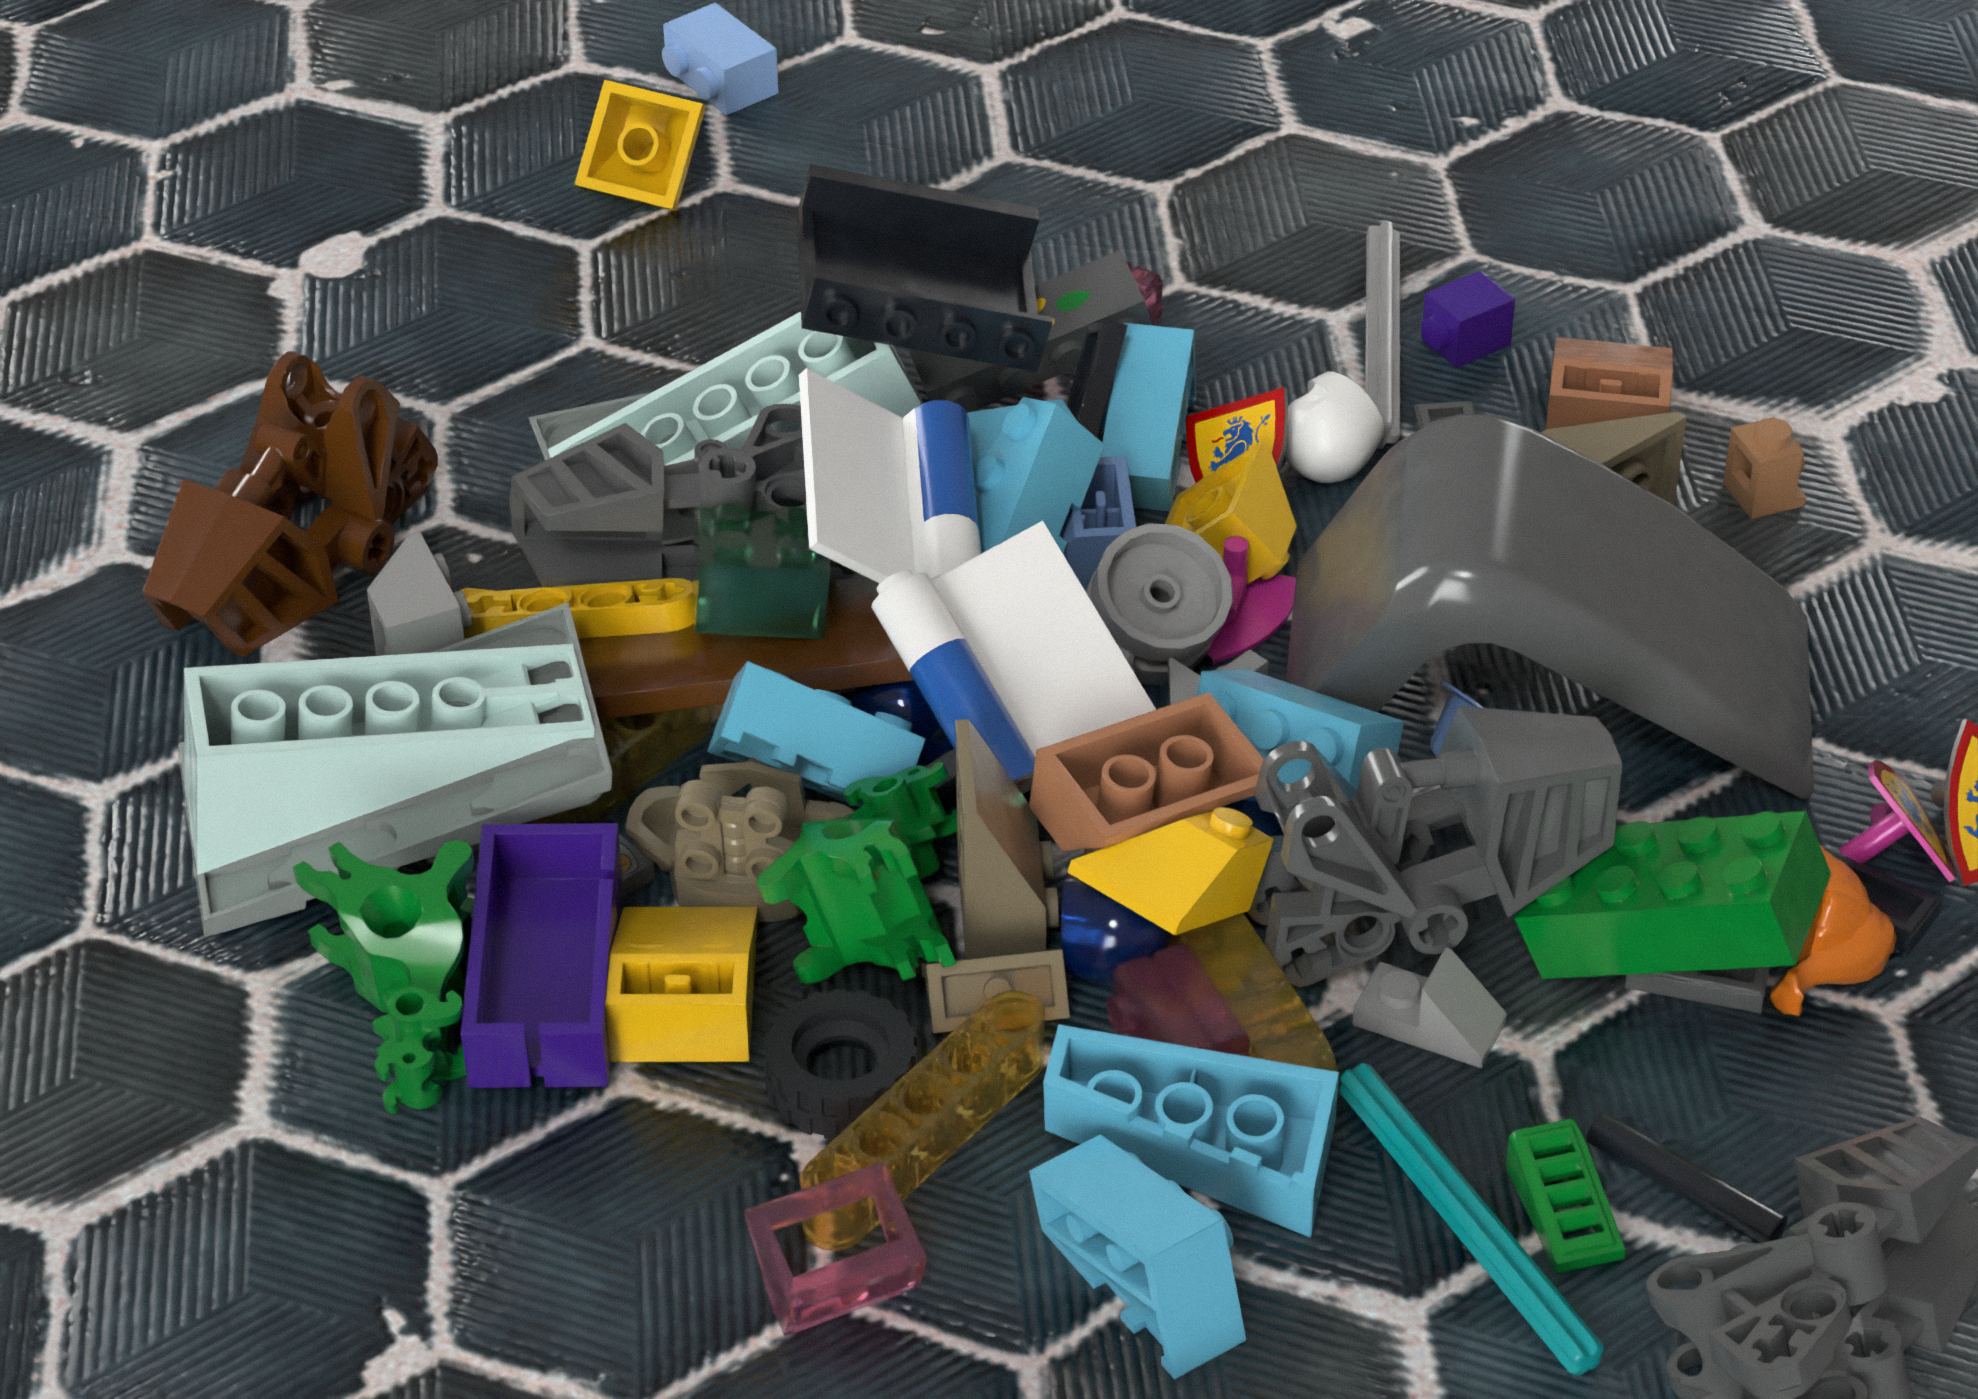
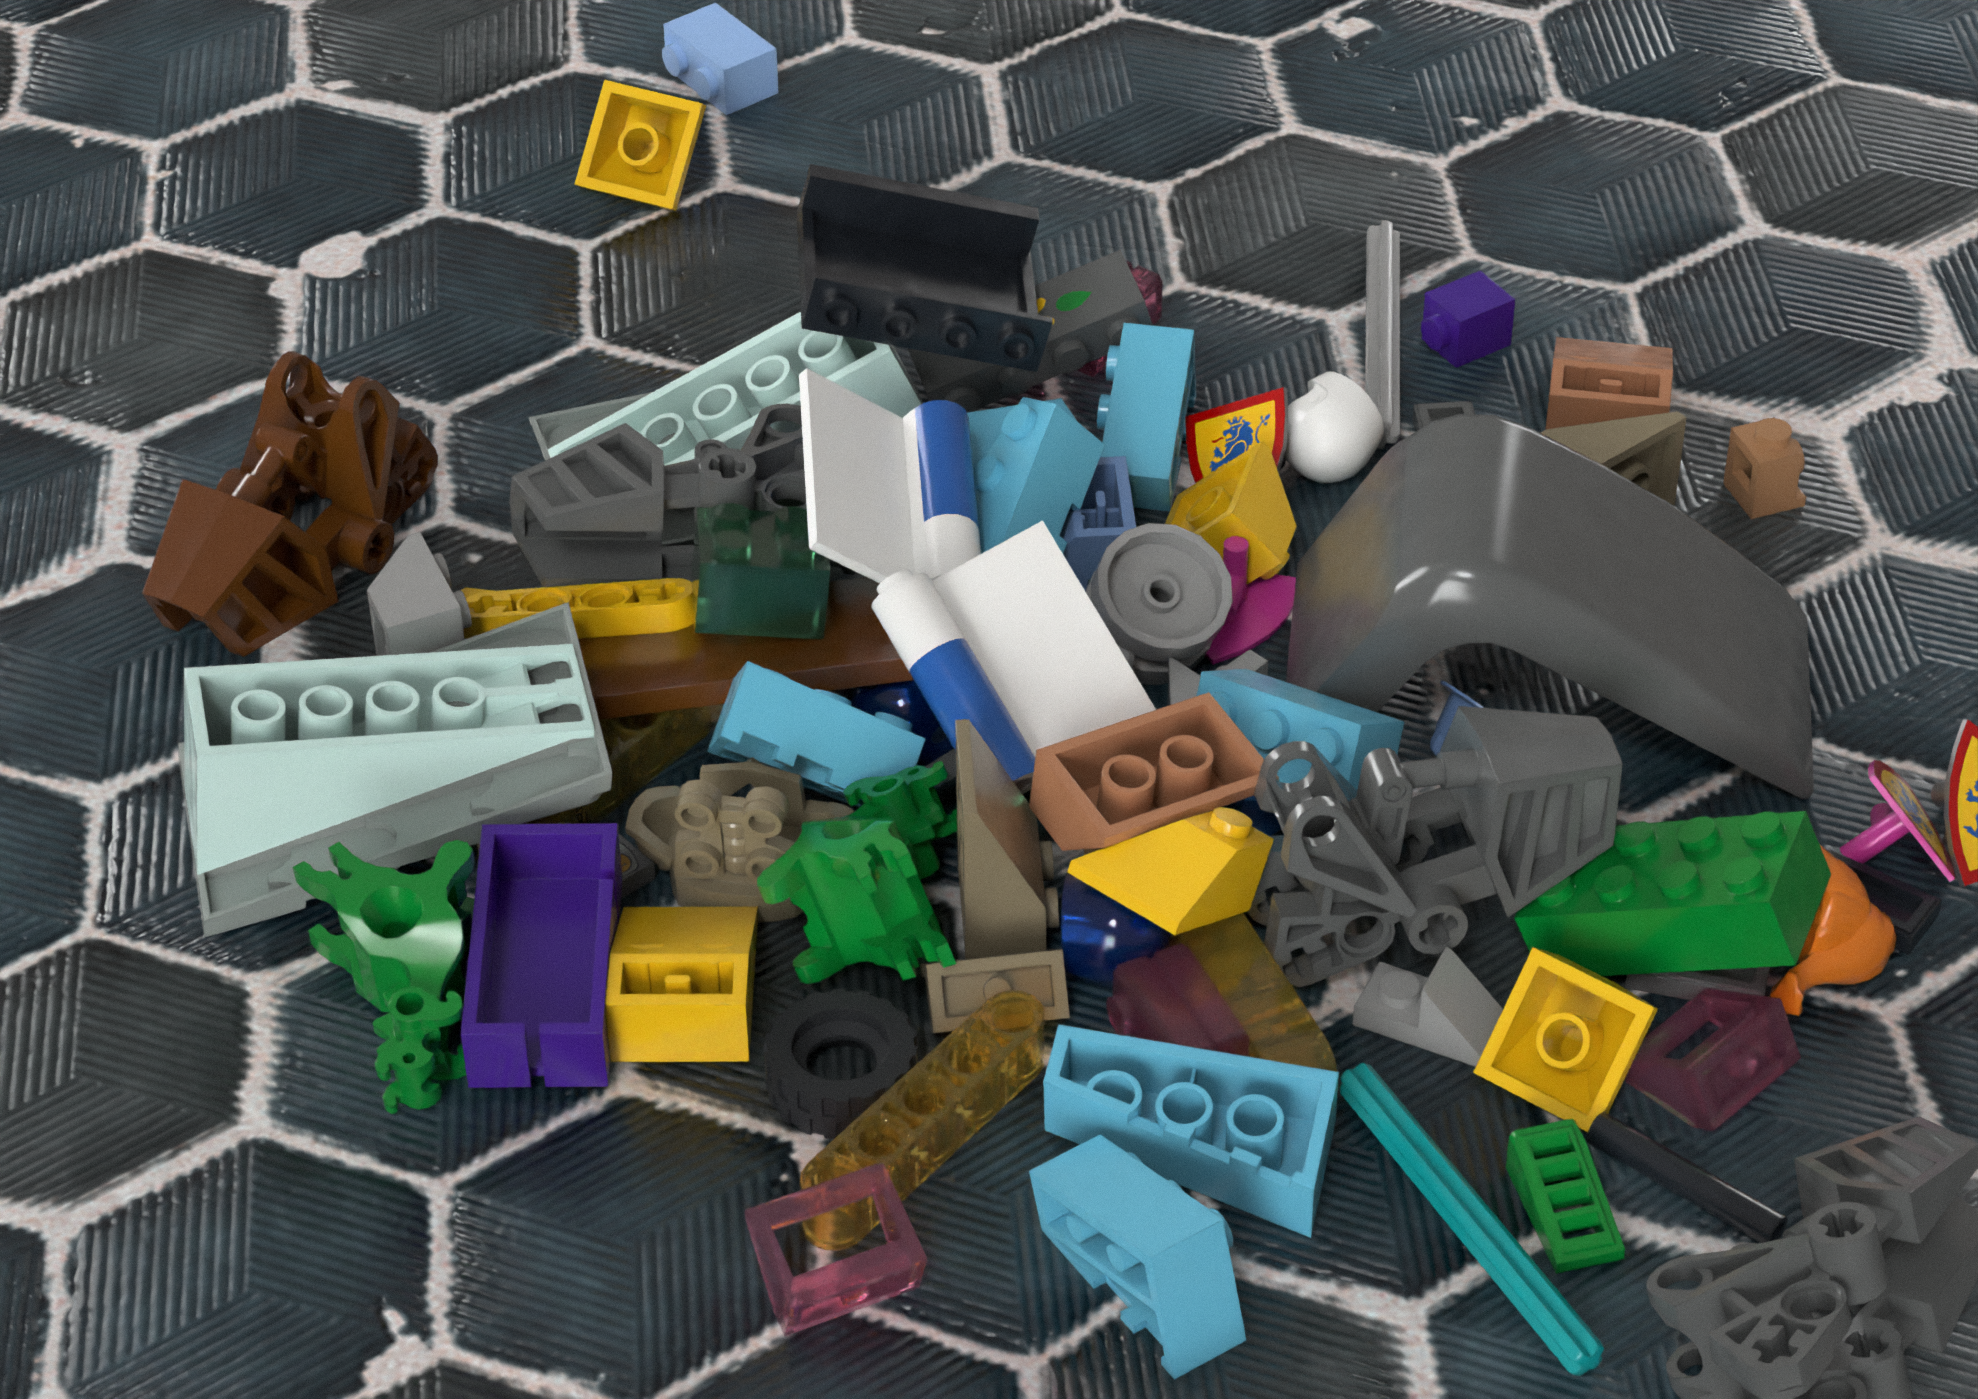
(1096, 373): black tile -> none
(1565, 1038): none -> yellow slope
(1726, 1068): none -> clear pink tile

